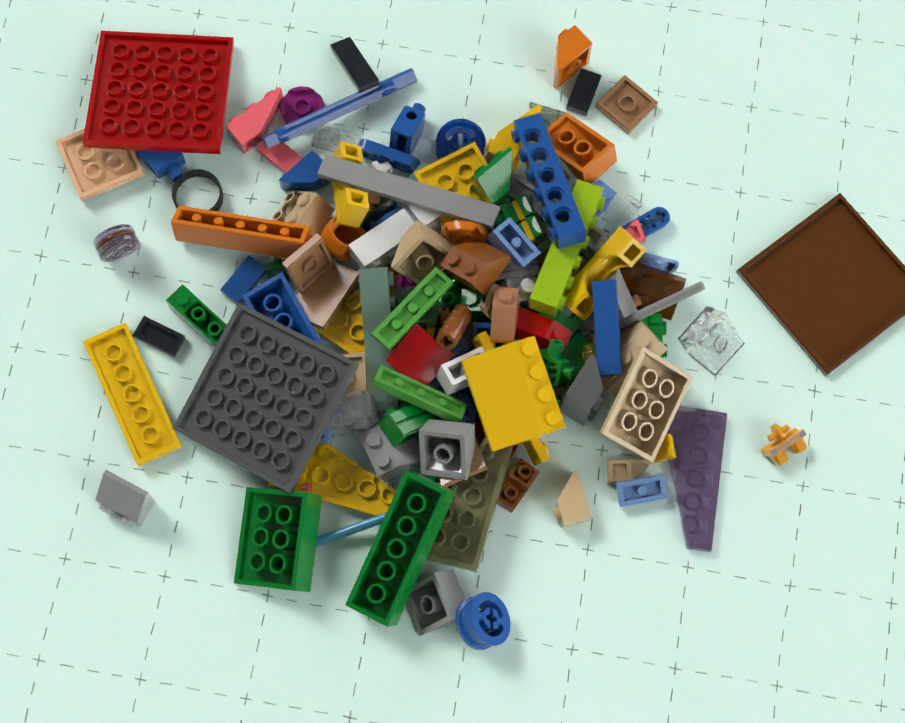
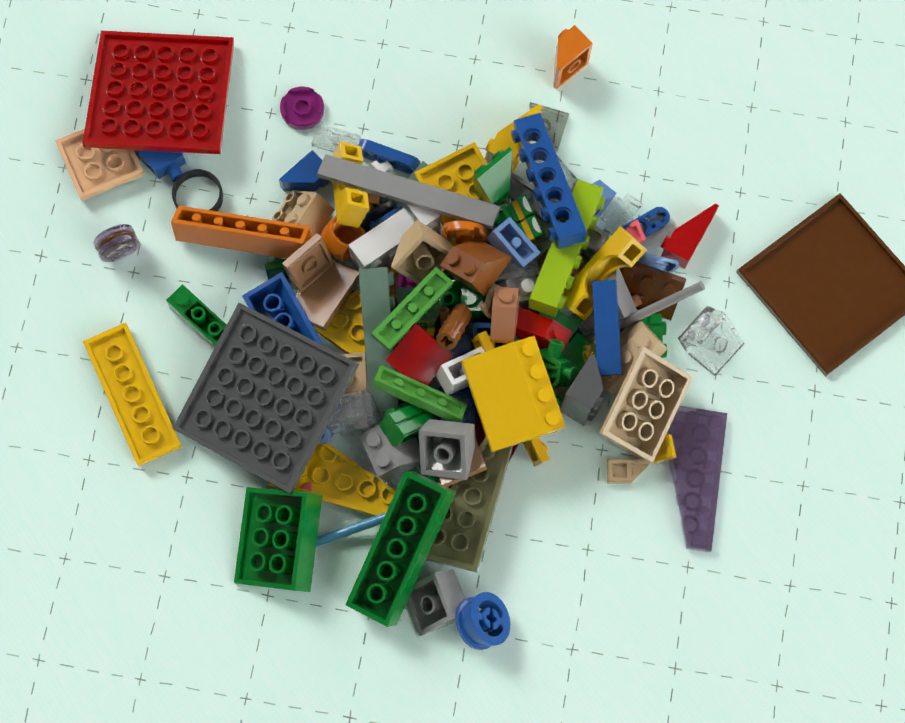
(123, 499): light grey slope -> none
(159, 336): black tile -> none
(243, 279): blue tile -> none
(254, 123): coral slope -> none
(280, 156): coral tile -> none
(339, 108): piece -> none
(354, 64): black tile -> none
(410, 125): blue torso -> none
(455, 127): clear blue wheel -> none
(517, 485): dark orange slope -> none
(572, 503): tan slope -> none
(581, 148): orange slope -> none
(583, 92): black tile -> none
(626, 104): medium nougat tile -> none
(641, 490): medium blue plate -> none
(687, 237): none -> red slope
(792, 438): light orange hips -> none

